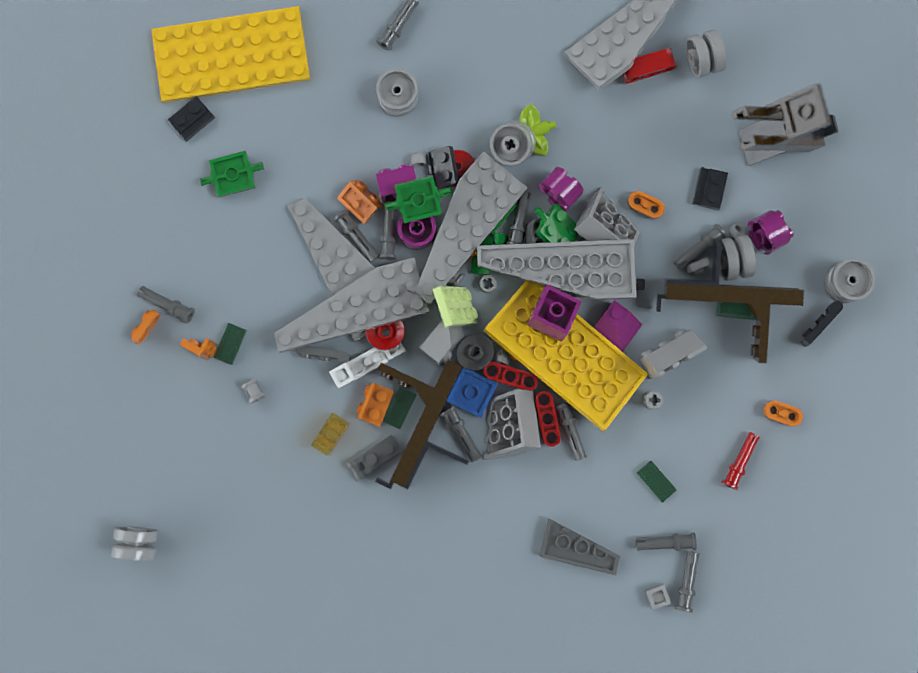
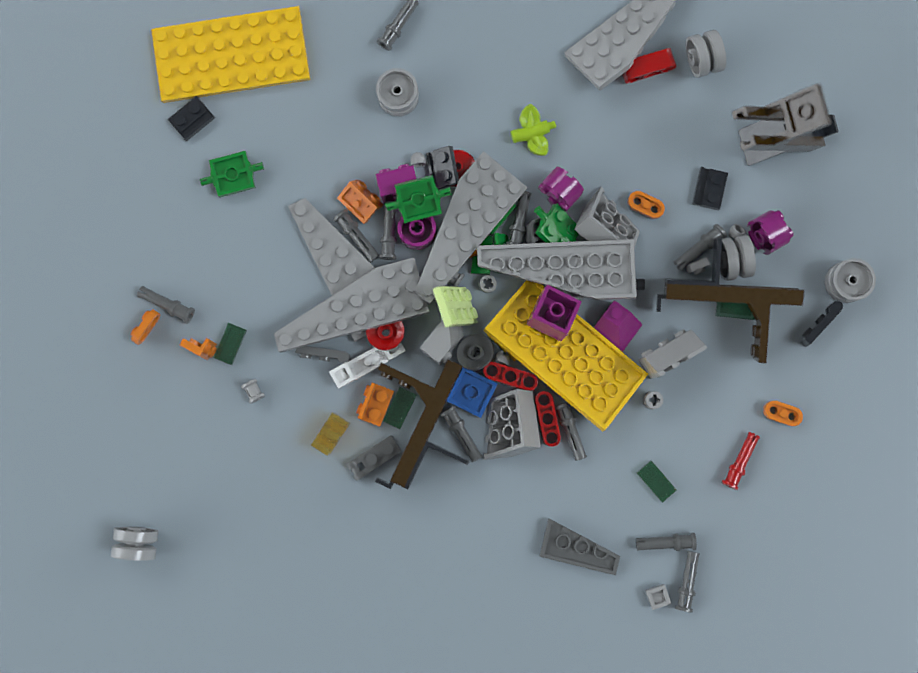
(503, 149): light grey wheel -> none

